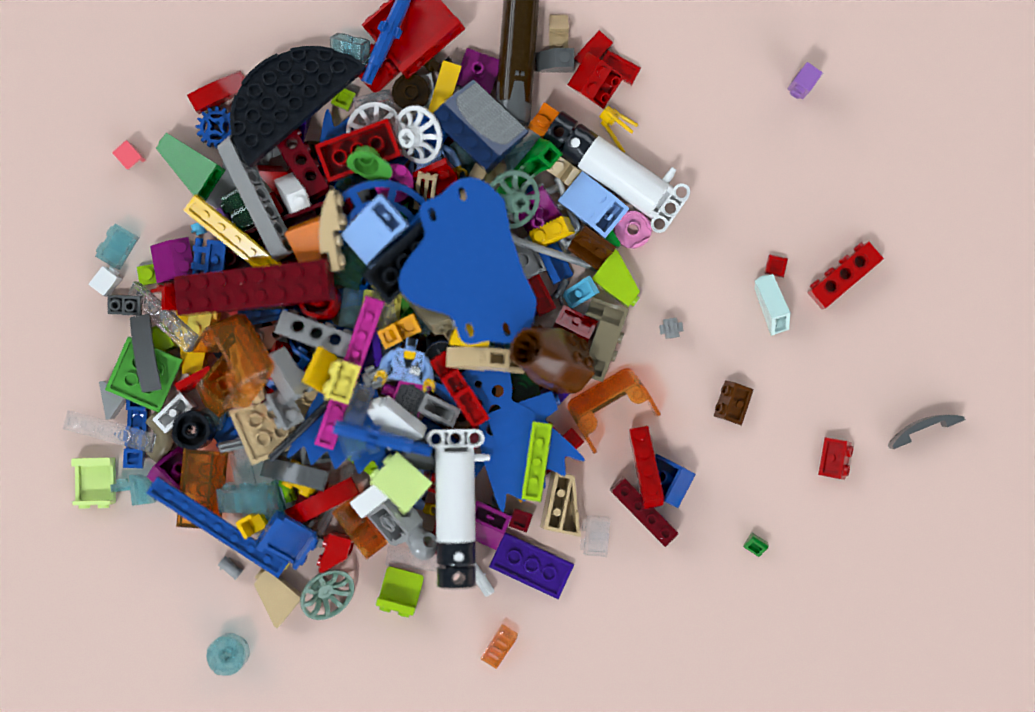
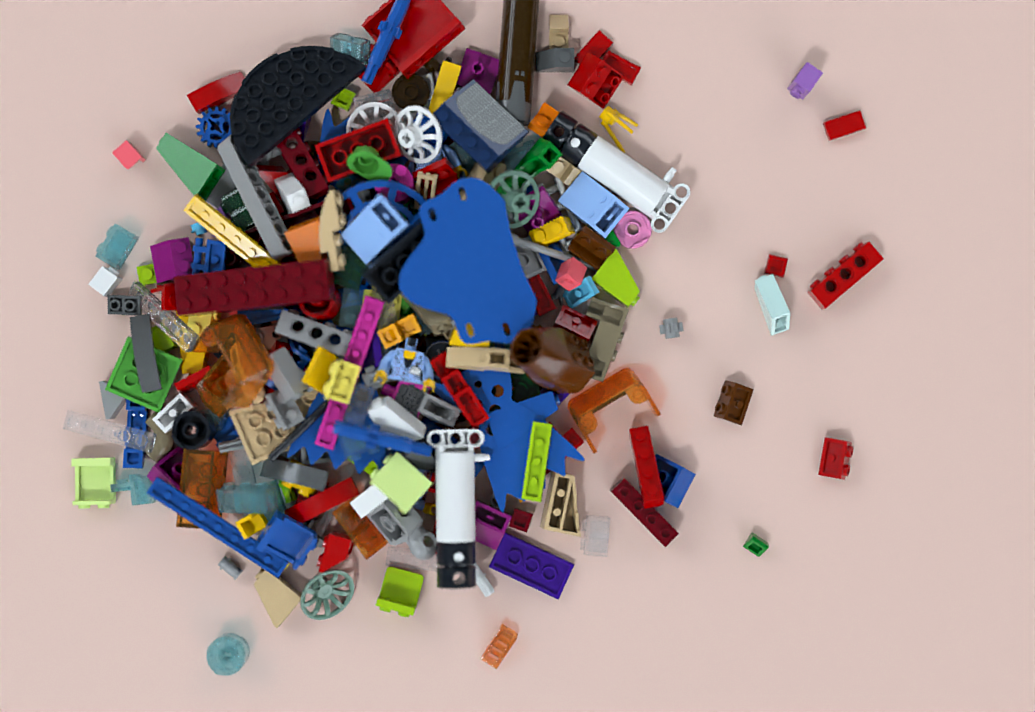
(571, 274): none -> coral brick
(844, 125): none -> red tile
(903, 437): dark grey slope -> none

